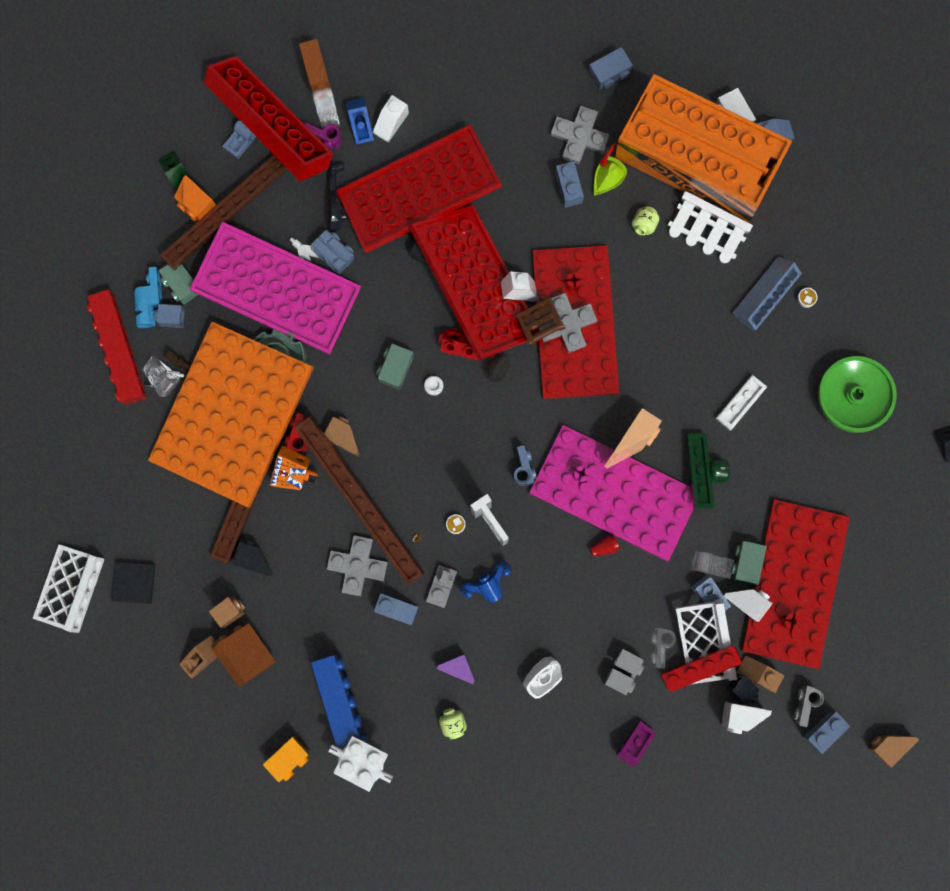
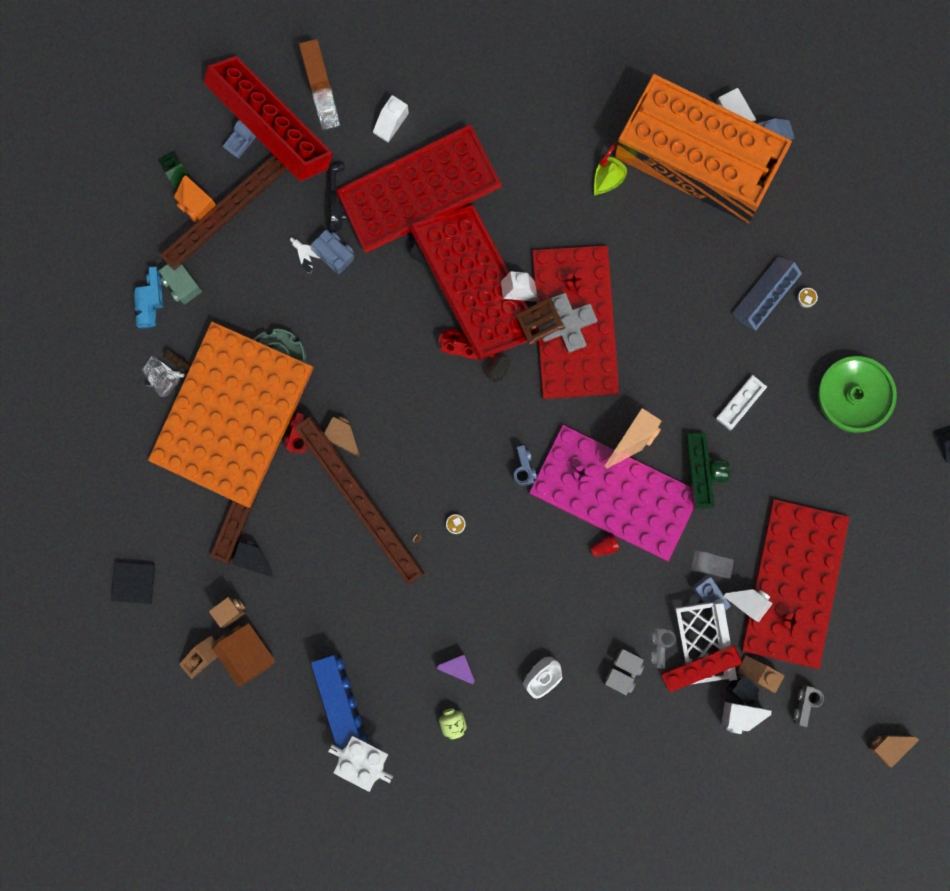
(83, 590): white fence -> none
(116, 347): red brick -> none
(170, 316): sand blue brick -> none
(275, 288): dark pink plate -> none
(286, 759): light orange brick -> none
(292, 470): orange torso -> none
(323, 135): magenta plate -> none
(357, 566): light grey plate -> none
(359, 120): blue slope -> none
(395, 366): sand green brick -> none
(396, 609): sand blue slope -> none
(433, 385): white tile -> none
(441, 586): light grey hinge -> none
(482, 507): white fence -> none
(488, 584): blue piece -> none
(569, 184): sand blue brick -> none
(579, 135): light grey plate -> none
(610, 69): sand blue brick -> none
(636, 744): magenta plate -> none
(646, 220): yellowish green head -> none
(703, 218): white fence -> none
(748, 562): sand green brick -> none
(826, 732): sand blue brick -> none

